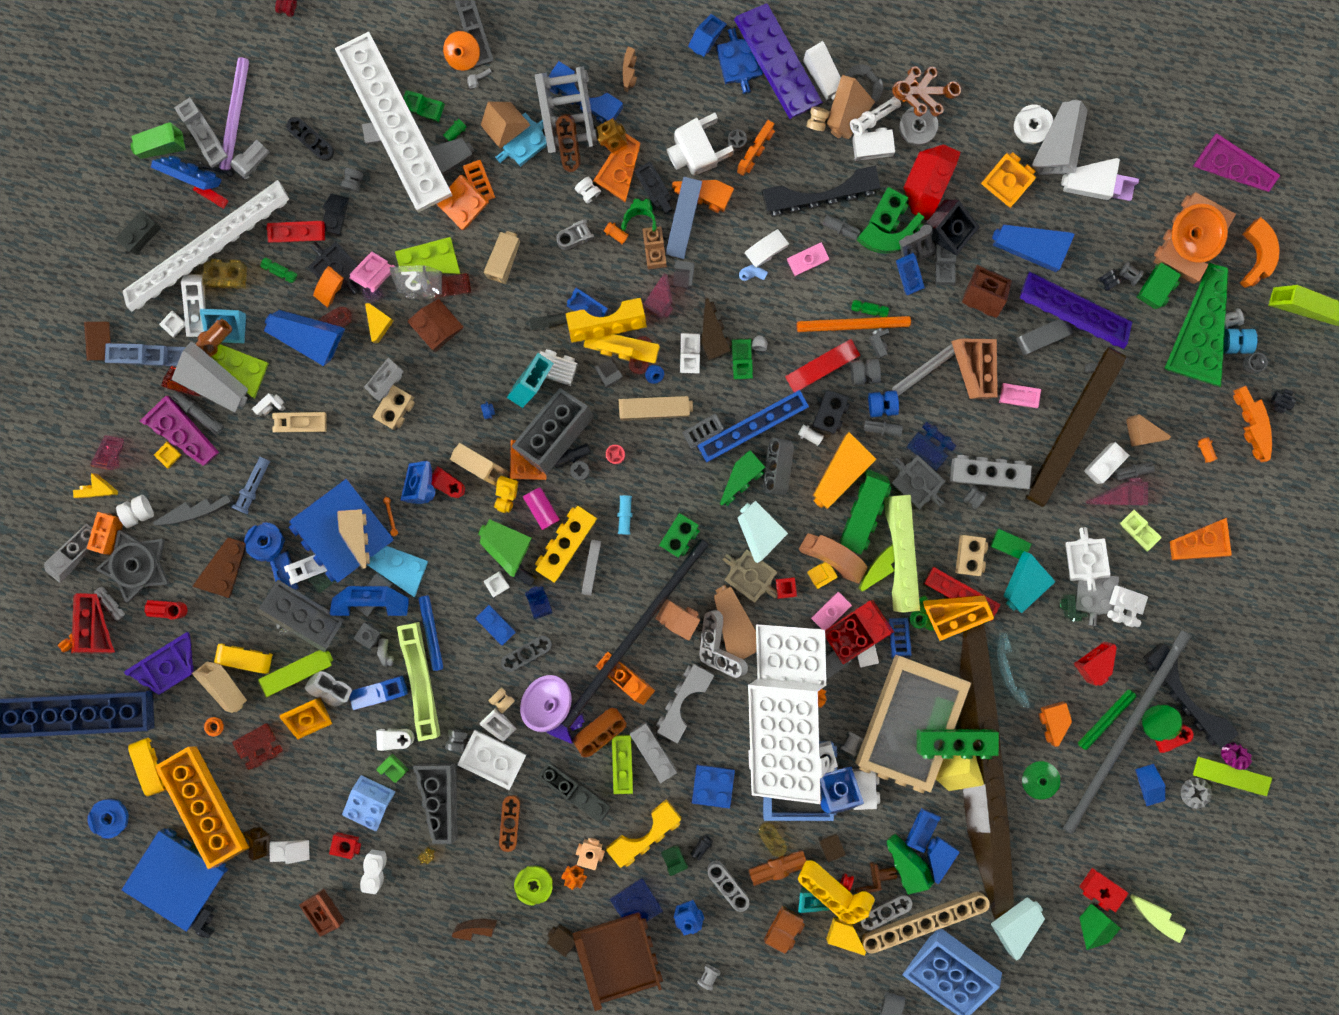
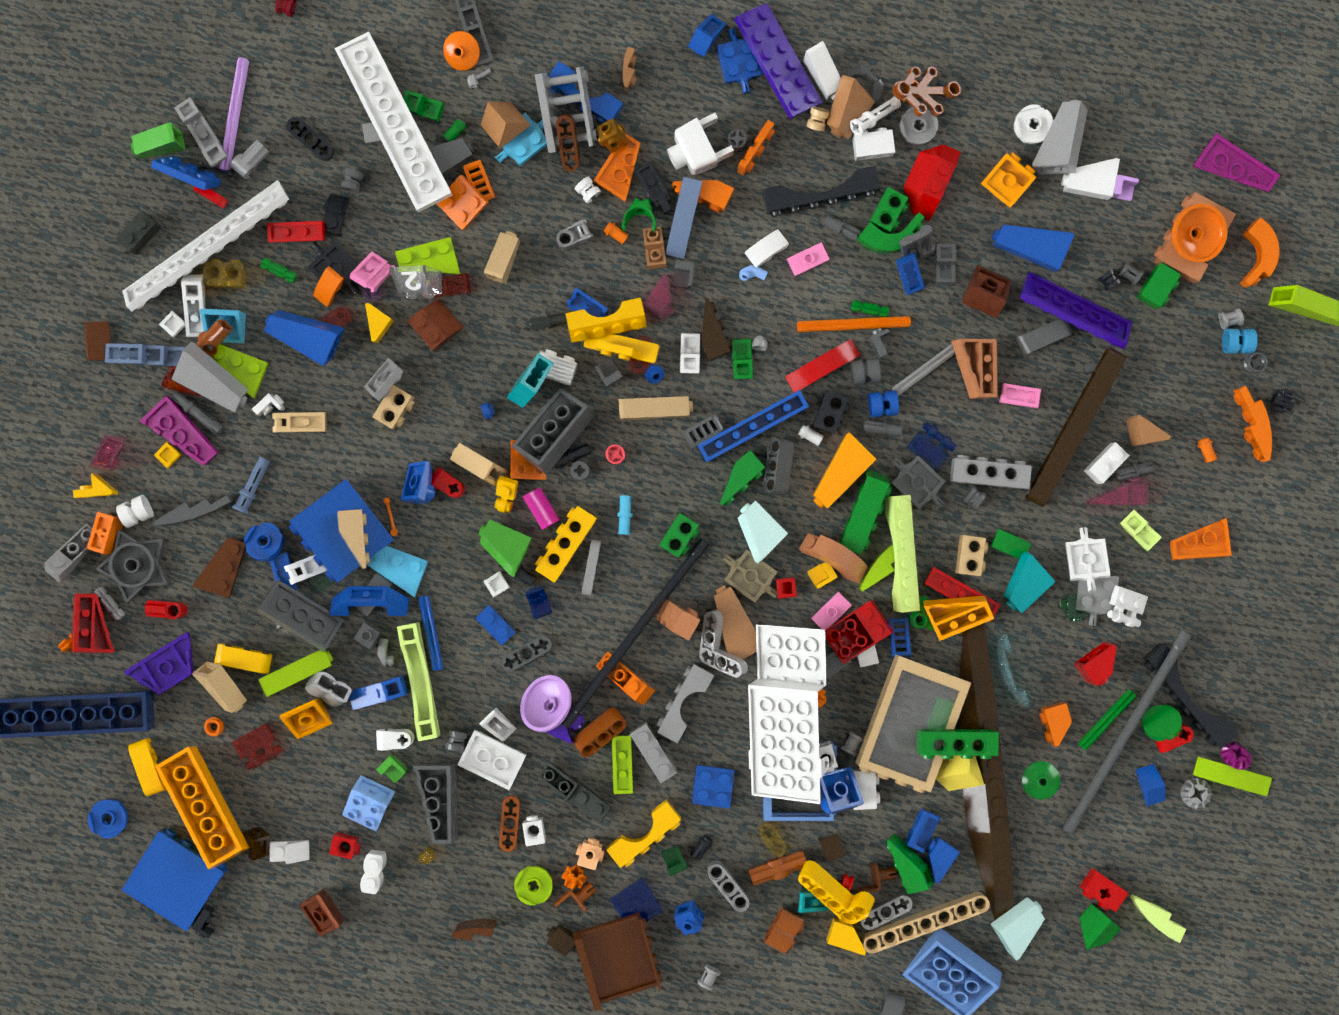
(505, 703): tan wheel -> none
(534, 839): none -> white brick
(579, 897): none -> dark orange bracket
(952, 226): black slope -> none
(1201, 339): green wing -> none

